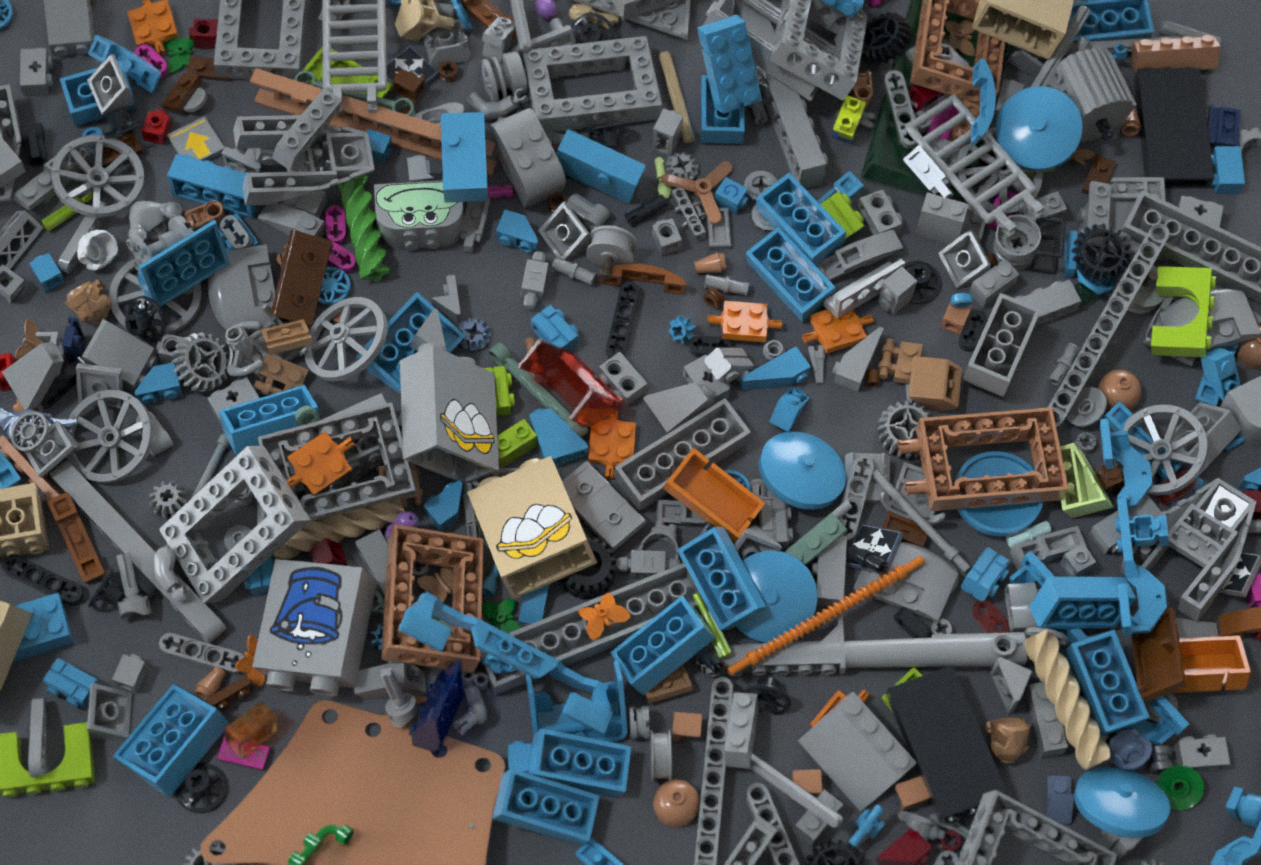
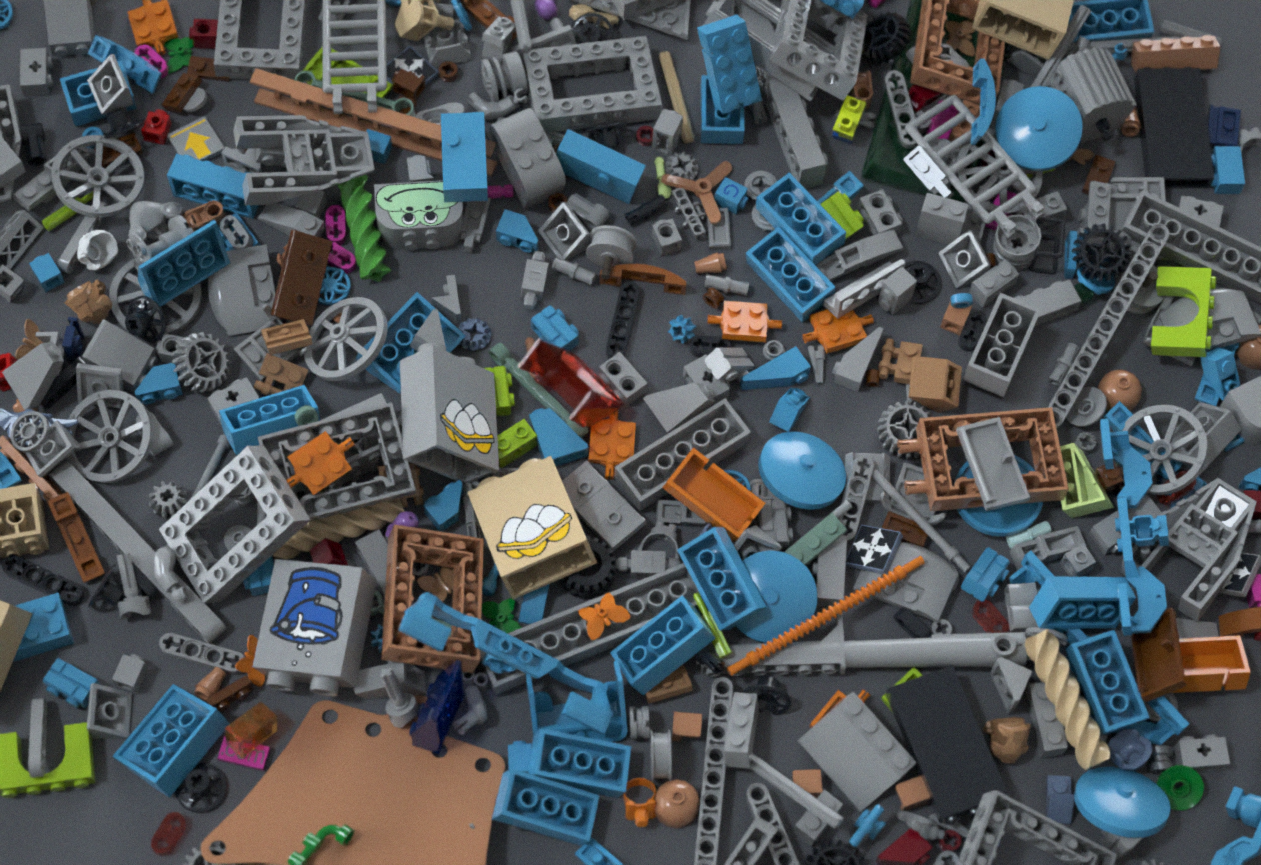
(173, 836): none -> clear red beam
(240, 346): light grey piece -> none
(306, 129): light grey brick -> none
(640, 812): none -> orange piece
(647, 130): none -> dark red bush
(867, 559): black pin -> none
(993, 464): none -> light grey container

